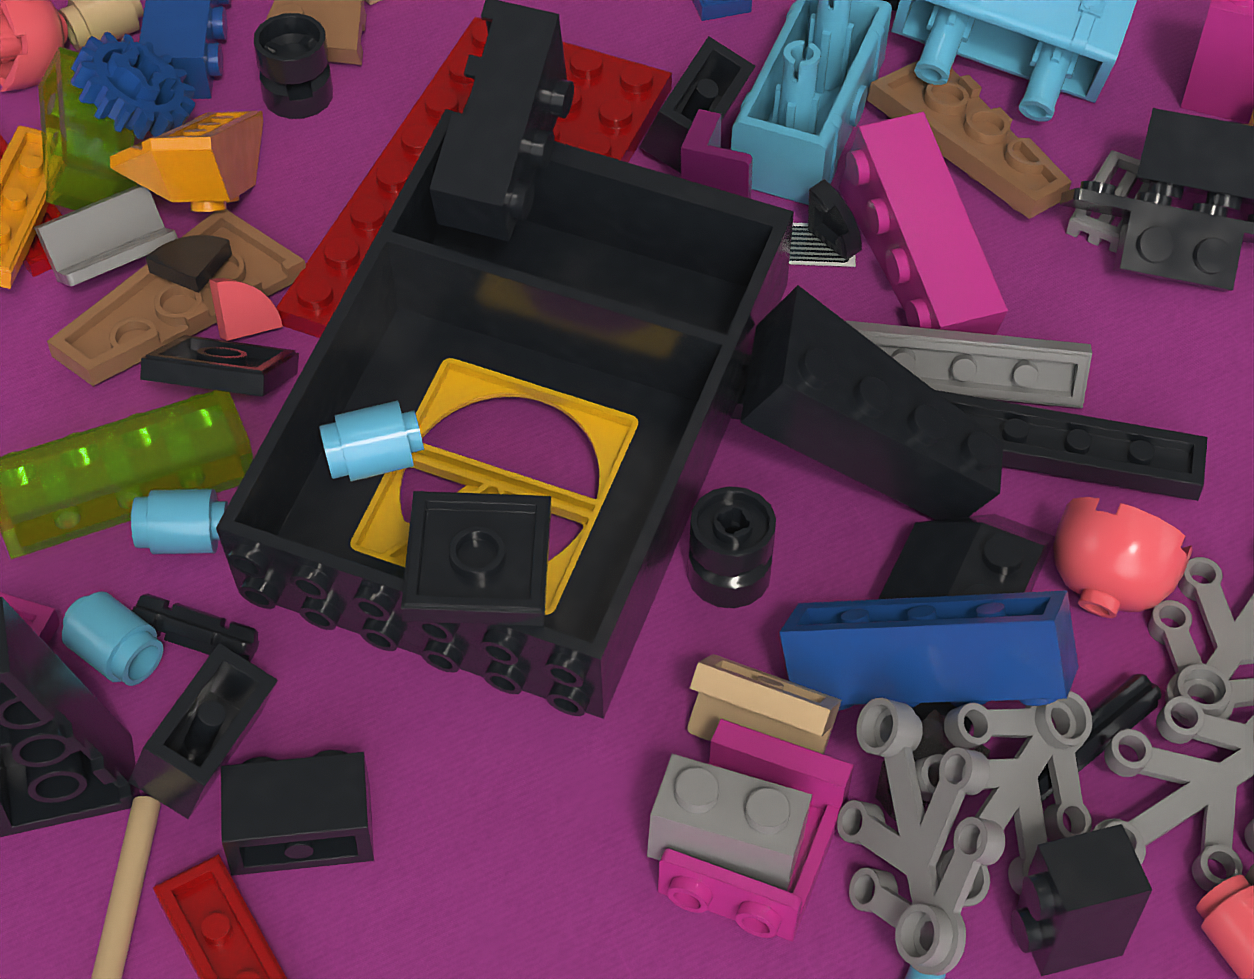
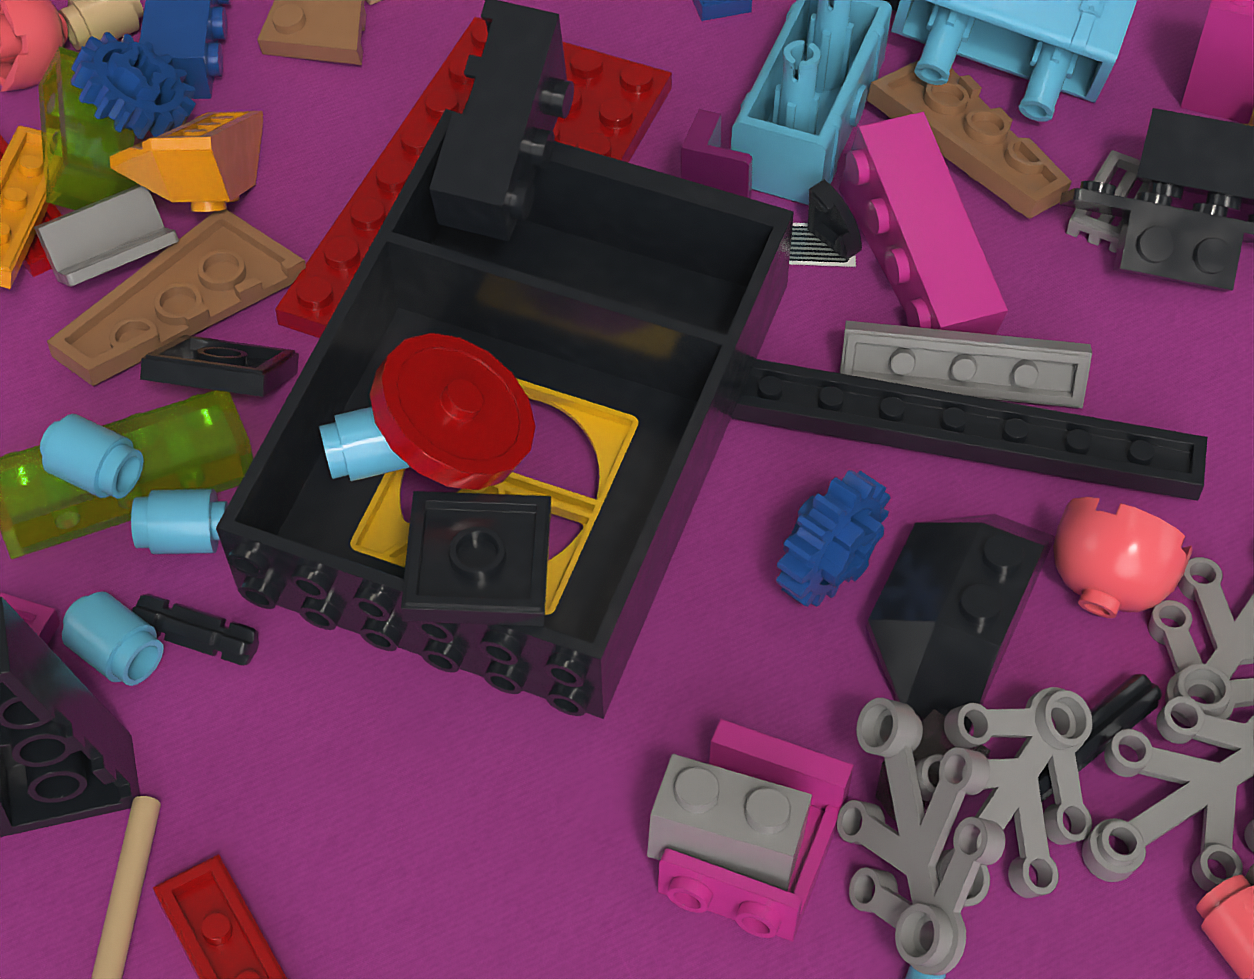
(91, 457): none -> medium azure brick
(190, 260): black tile -> none
(202, 731): black brick -> none
(242, 309): coral tile -> none
(293, 65): black wheel -> none
(296, 812): black brick -> none
(452, 411): none -> red wheel
(707, 84): black brick -> none
(731, 547): black wheel -> none
(760, 703): tan panel -> none
(833, 538): none -> blue gear
(865, 413): black wedge -> none
(935, 648): blue brick -> none
(1080, 900): black brick -> none

